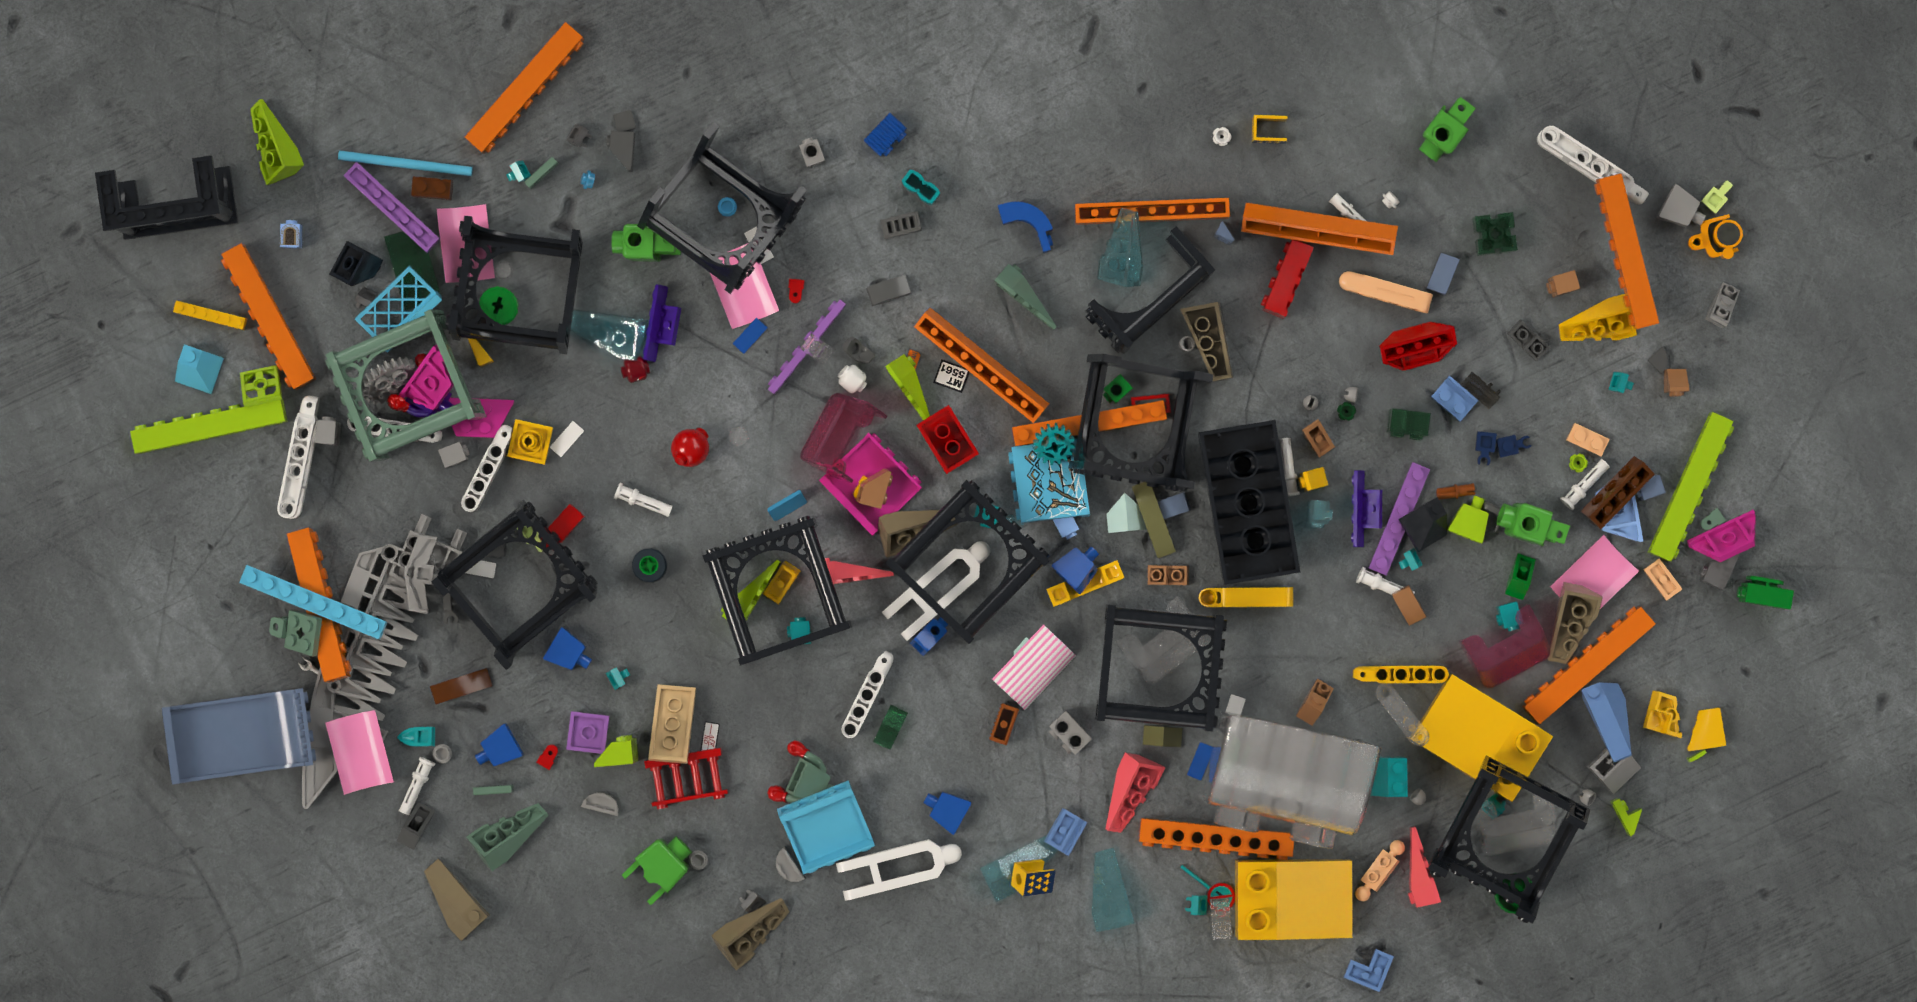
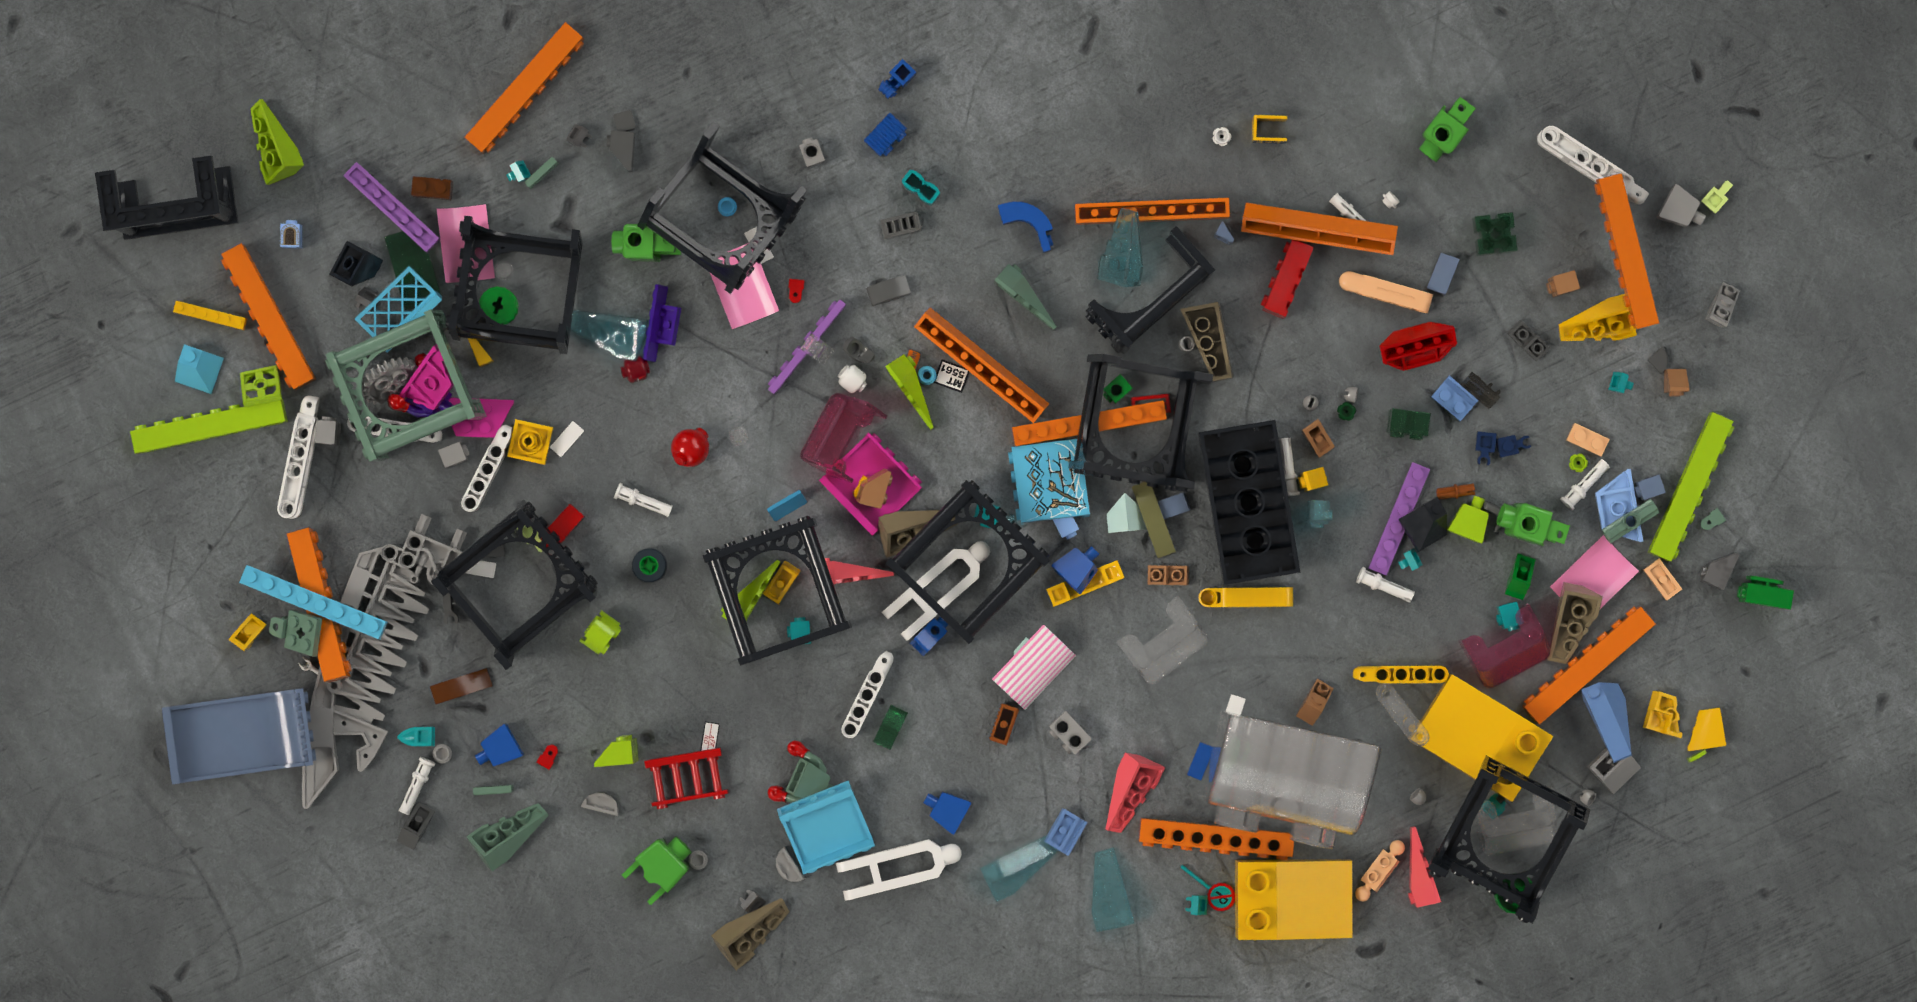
(247, 632): none -> yellow slope
(359, 751): bright pink sticker -> none
(405, 163): medium azure piece -> none
(419, 573): light grey plate -> none
(457, 904): dark tan wedge -> none
(567, 651): blue torso -> none
(587, 180): dark azure plate -> none
(587, 732): medium lavender plate -> none
(600, 632): none -> lime brick
(616, 677): teal tile -> none
(672, 724): tan plate -> none
(750, 335): blue sticker -> none
(900, 76): none -> blue brick
(922, 370): none -> medium azure plate
(947, 439): red slope -> none
(1031, 879): piece -> none
(1045, 446): teal gear -> none
(1162, 736): olive slope -> none
(1176, 622): black arch -> none
(1220, 918): clear slope -> none
(1366, 508): dark purple bracket -> none
(1372, 975): medium blue plate -> none
(1391, 777): teal slope -> none
(1409, 605): medium nougat slope -> none
(1617, 492): reddish brown brick -> none
(1628, 820): lime slope -> none
(1640, 514): none -> sand green piece
(1725, 235): light orange piece -> none
(1727, 539): dark pink wing -> none

